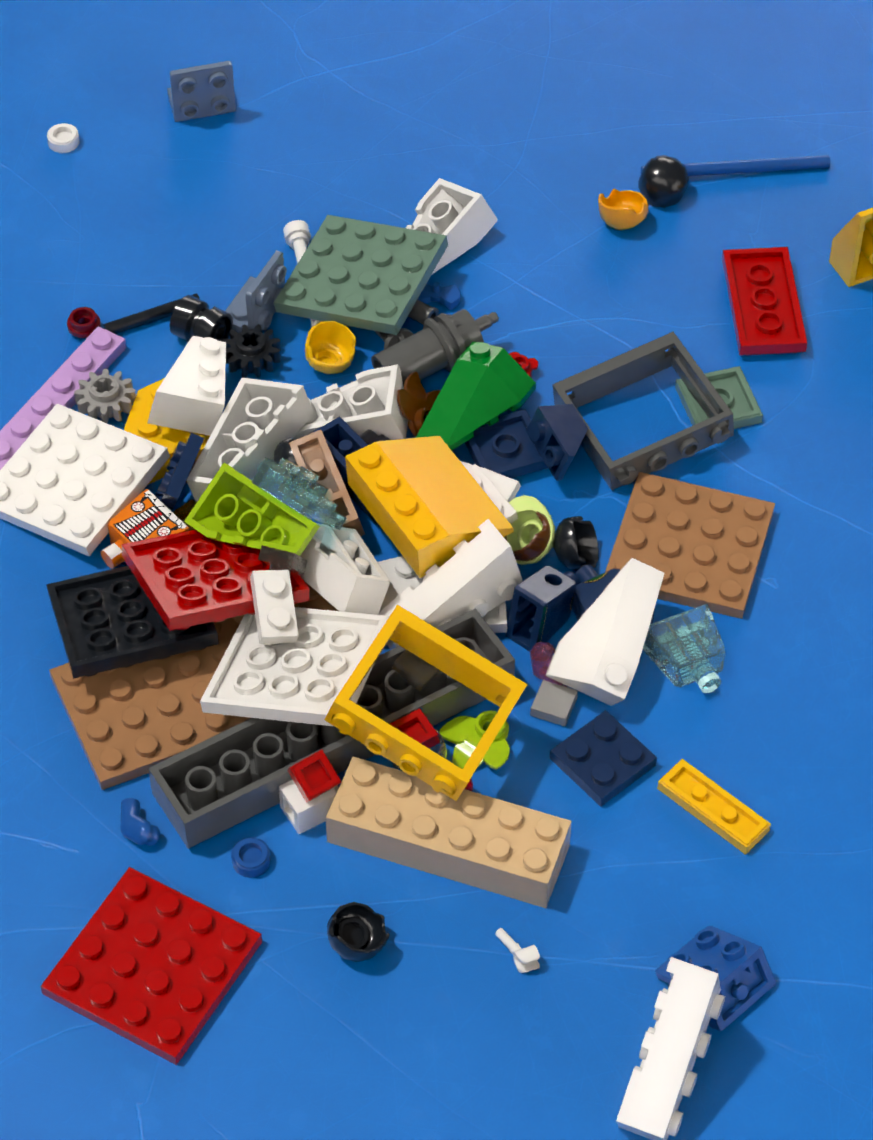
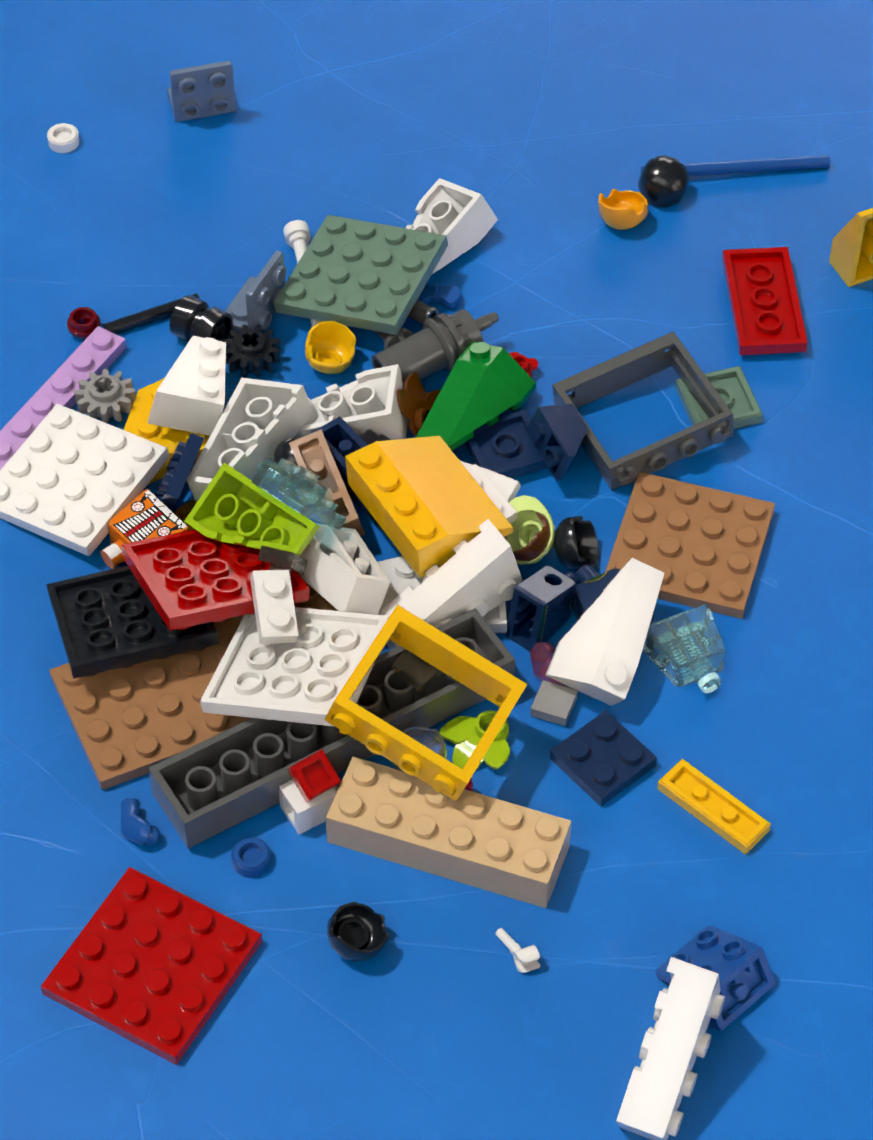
(418, 727): red plate -> none

